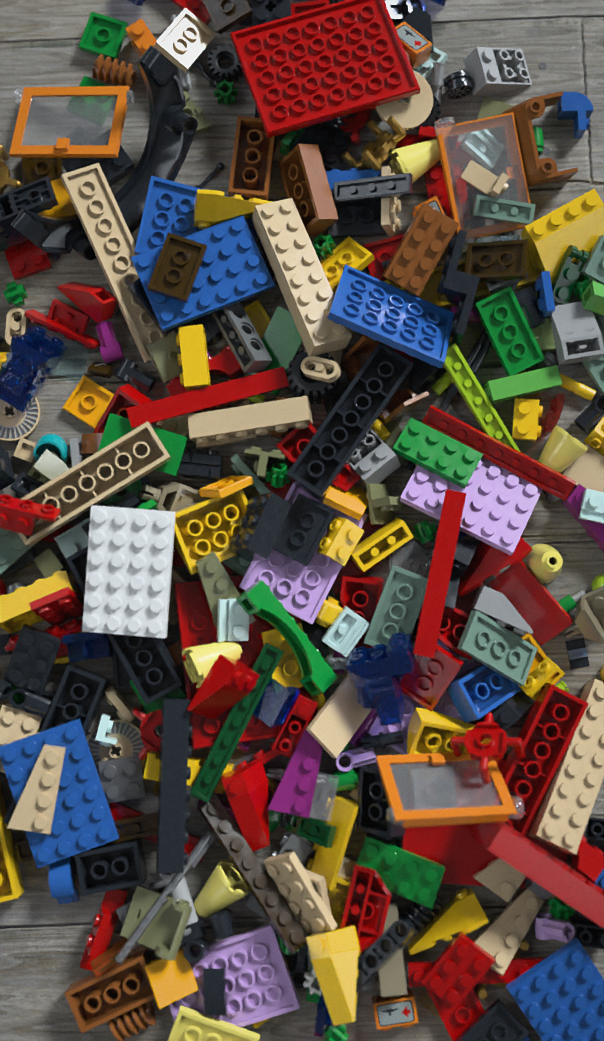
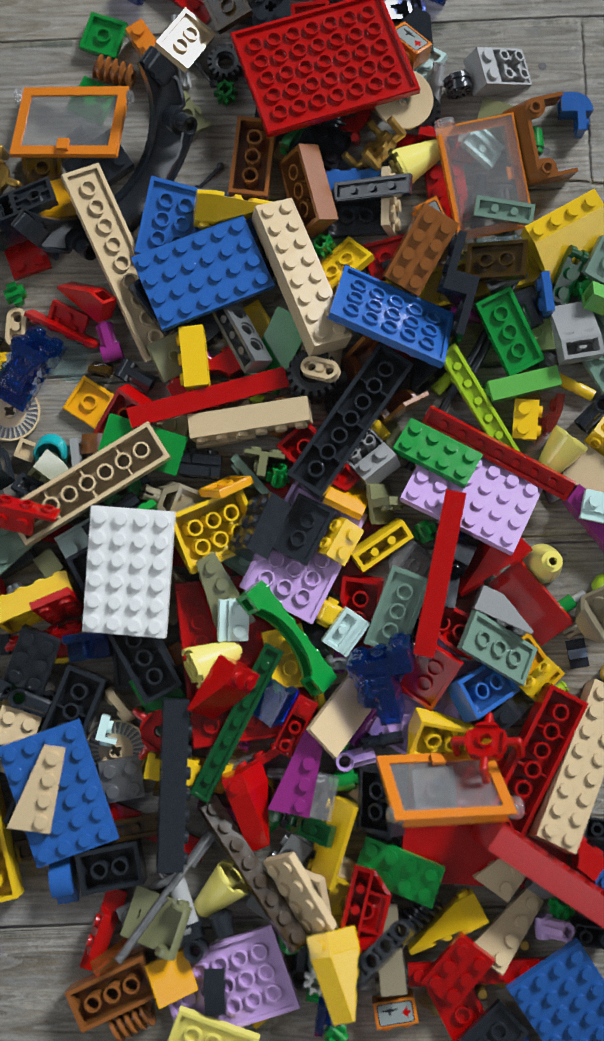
(177, 267): dark brown plate -> none
(485, 180): tan bracket -> none

